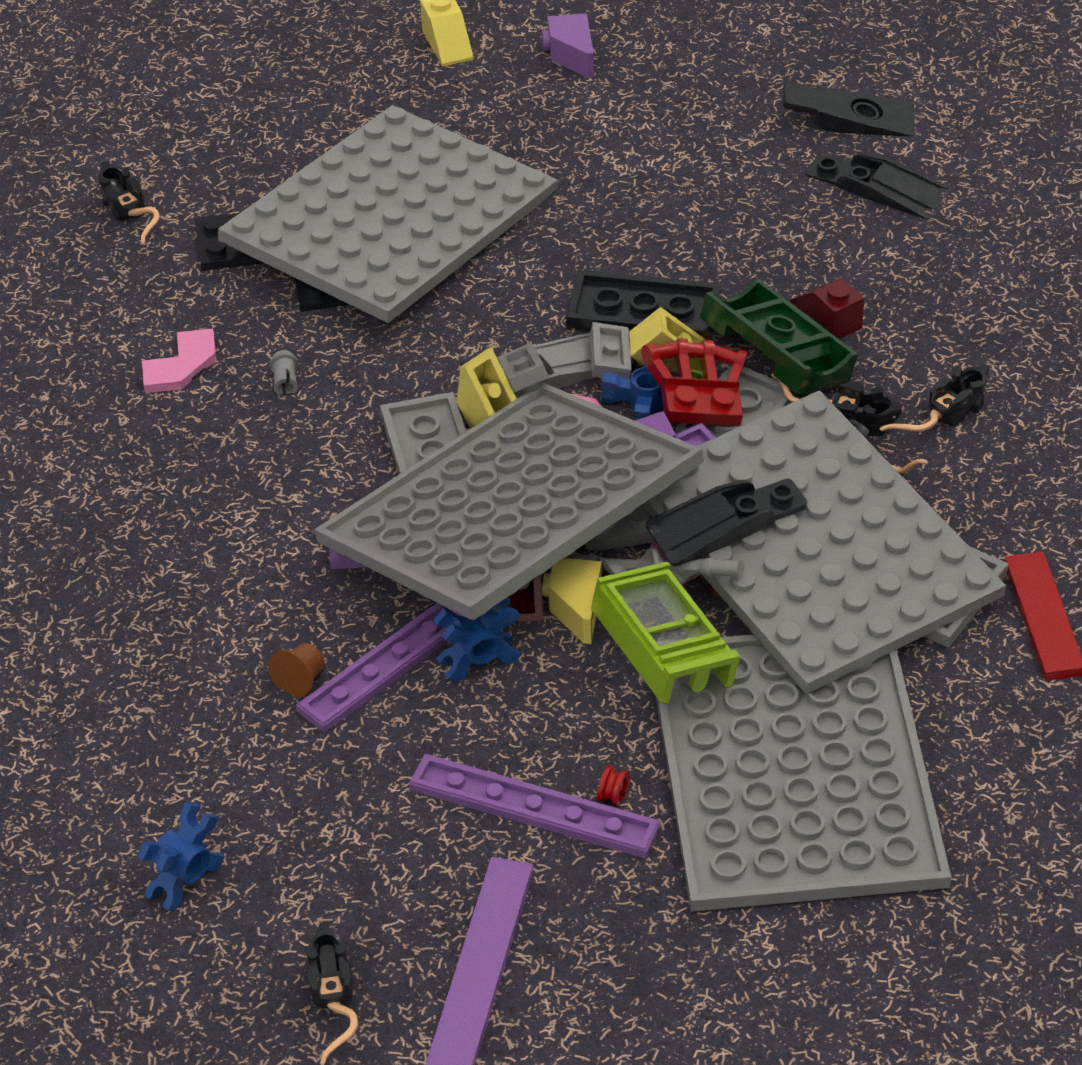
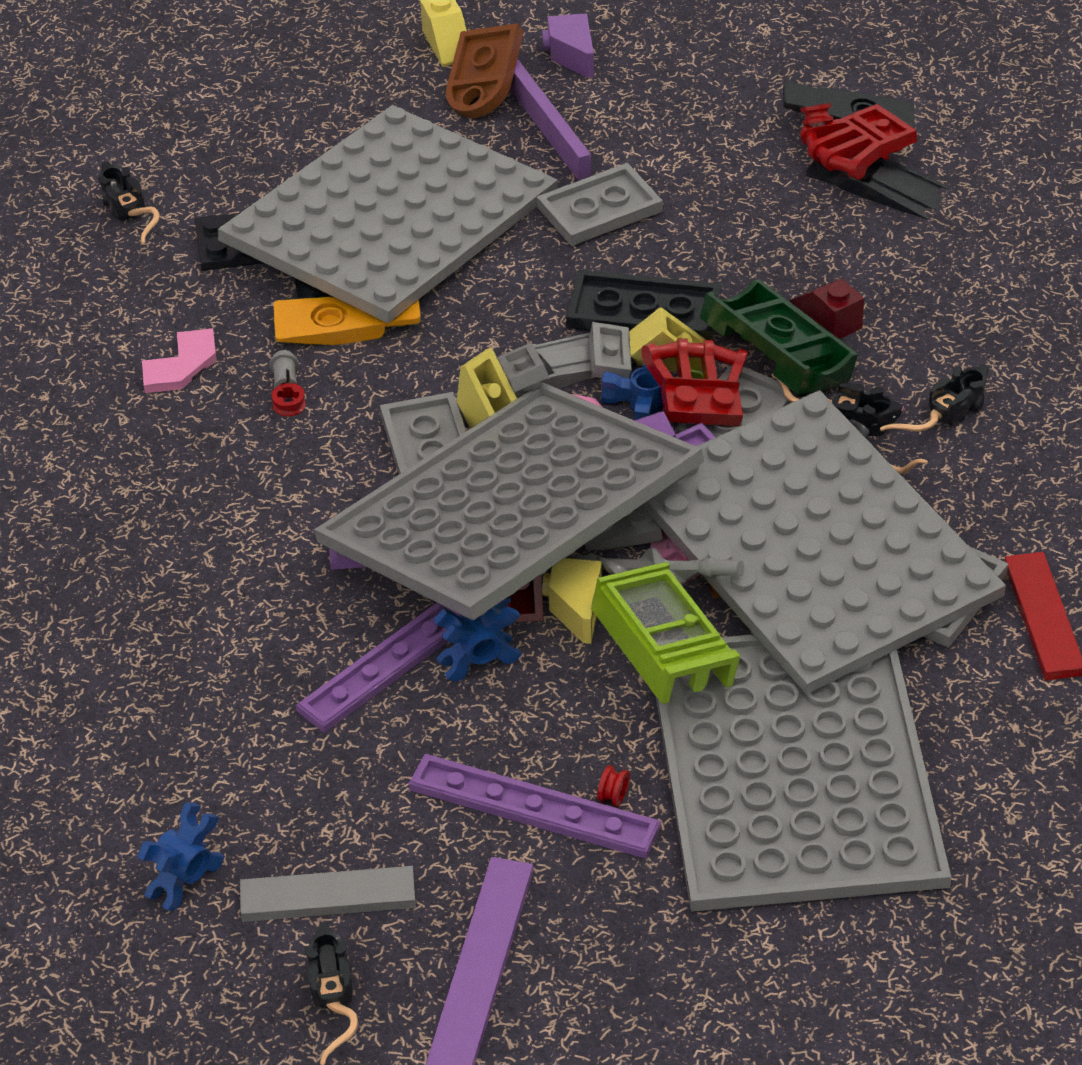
(288, 390): none -> red bush
(296, 669): dark orange piece -> none
(327, 893): none -> light grey tile
(332, 321): none -> light orange piece
(483, 68): none -> dark orange tile
(551, 123): none -> medium lavender tile
(599, 204): none -> light grey plate
(722, 518): black piece -> none
(816, 113): none -> red bush
(860, 135): none -> red plate

